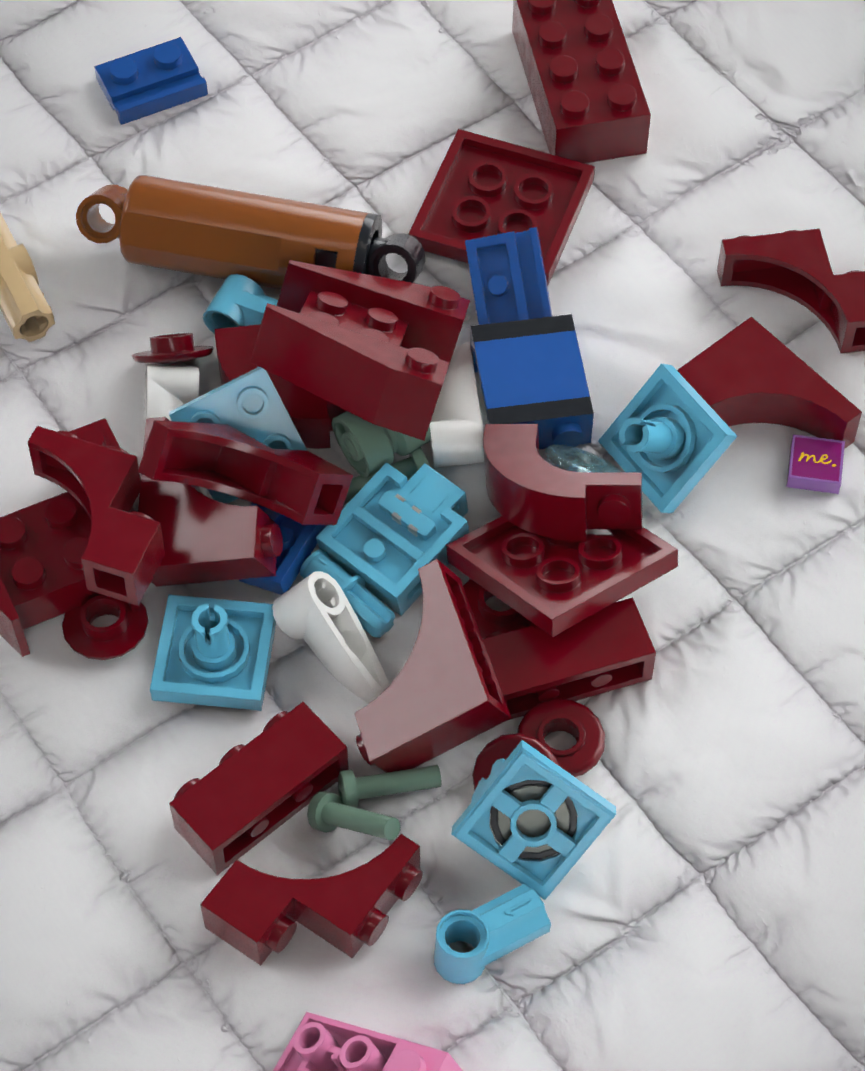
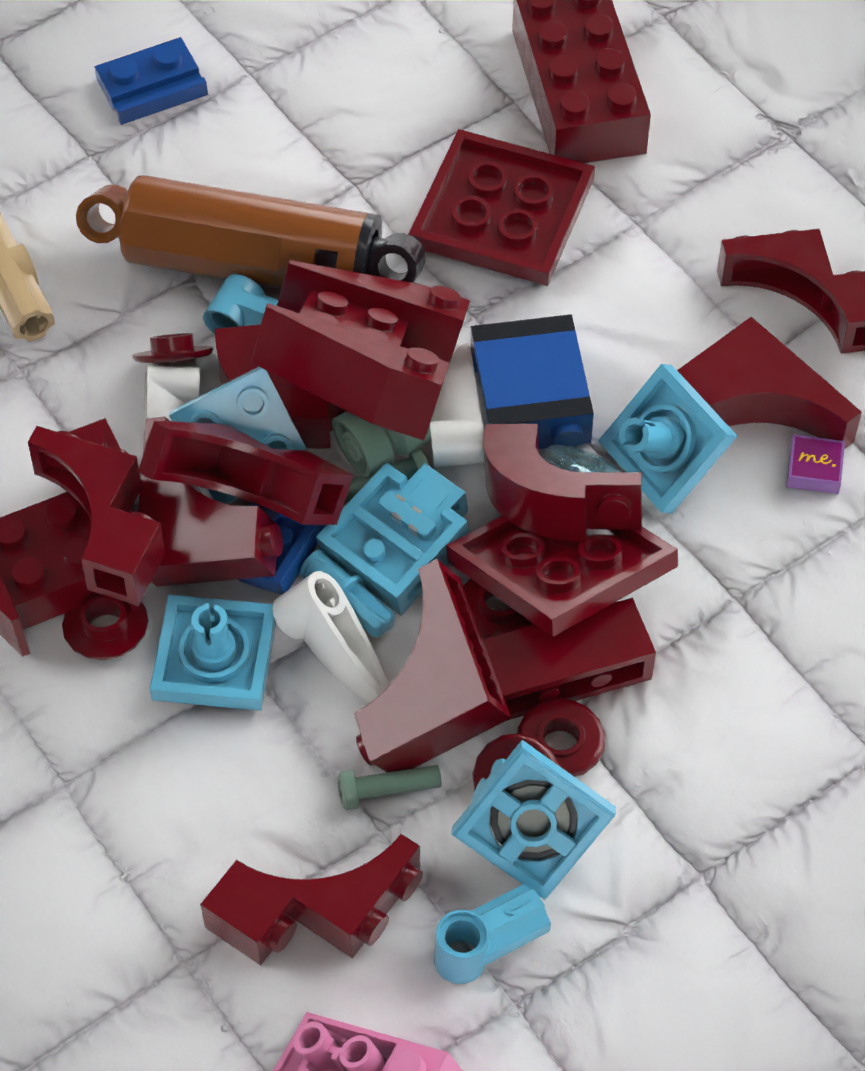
(258, 786): dark red brick -> none
(328, 813): sand green piece -> none
(508, 277): blue plate -> none

